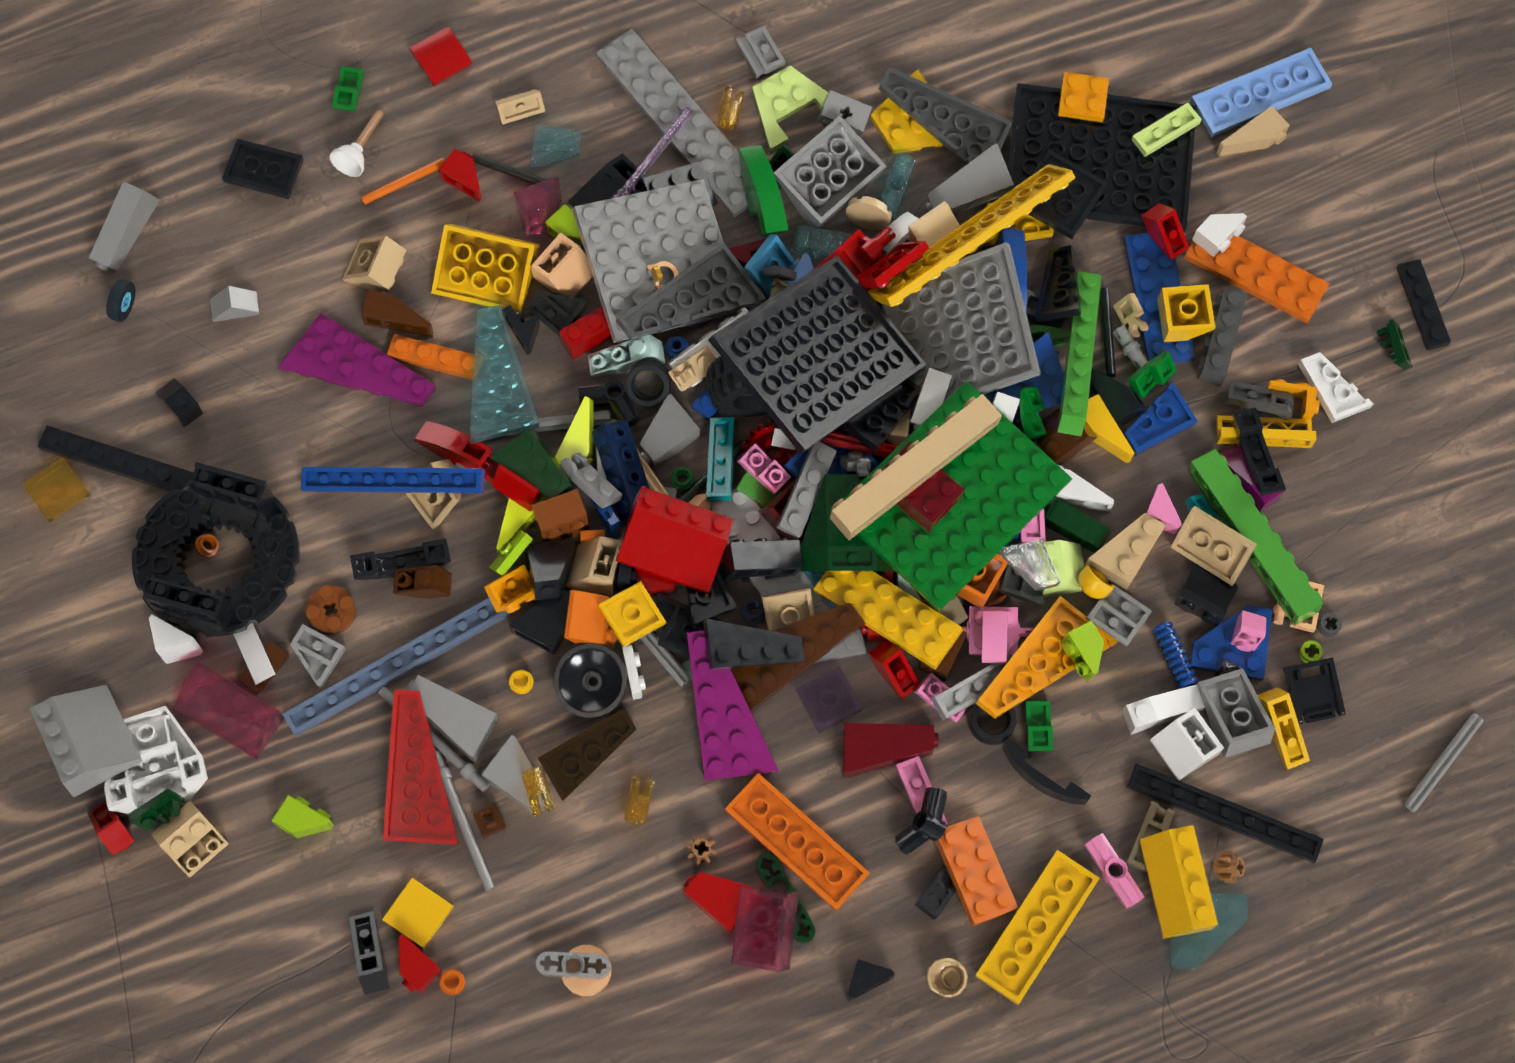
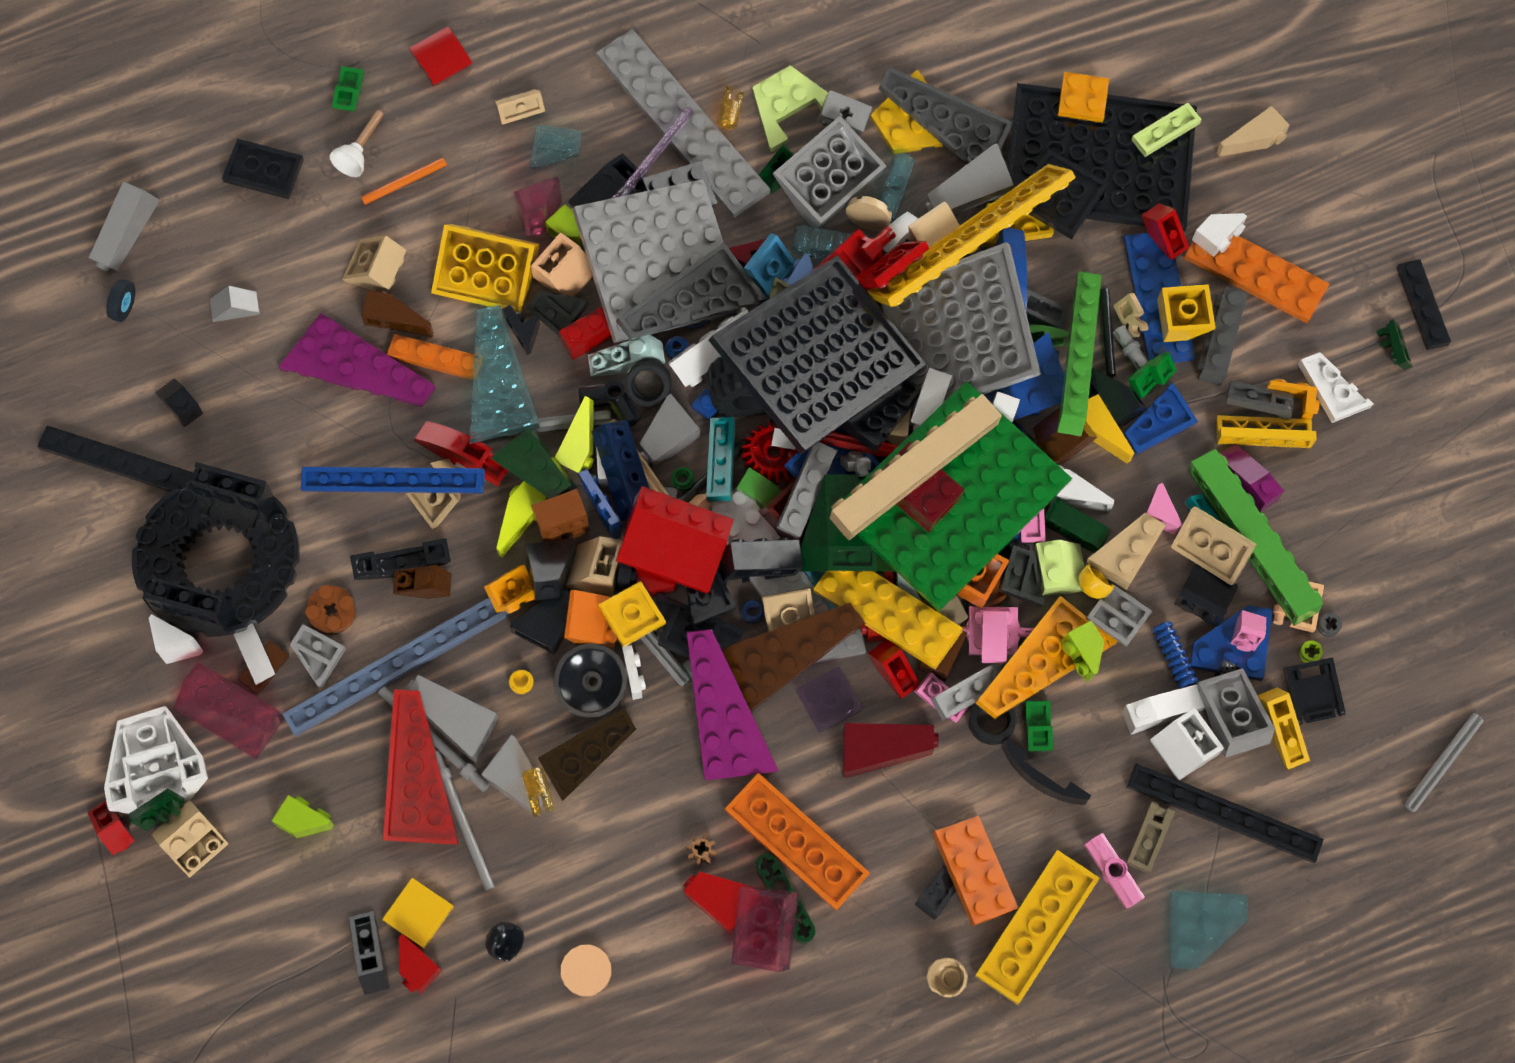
(56, 489): clear yellow tile -> none
(85, 737): light grey slope -> none
(212, 543): orange plate -> none
(452, 982): orange plate -> none
(461, 173): red slope -> none
(489, 821): reddish brown tile -> none
(504, 941): none -> black hair
(506, 169): pearl dark grey bar -> none
(510, 552): lime plate -> none
(516, 488): red slope -> none
(553, 970): light grey beam -> none
(587, 535): orange tile -> none
(590, 481): light grey hinge -> none
(638, 804): clear yellow hinge -> none
(657, 274): light nougat piece -> none
(692, 368): tan plate -> none
(745, 646): black wing -> none
(760, 52): light grey plate -> none
(762, 190): green slope -> none
(763, 469): bright pink slope -> none
(780, 272): dark grey tile -> none
(867, 977): black slope -> none
(915, 782): bright pink plate -> none
(926, 823): black piece -> none
(1030, 405): green slope -> none
(1032, 563): clear wing -> none
(1059, 287): black wing -> none
(1178, 882): yellow slope -> none
(1229, 867): medium nougat gear -> none
(1253, 93): light blue plate -> none
(1256, 453): black slope -> none

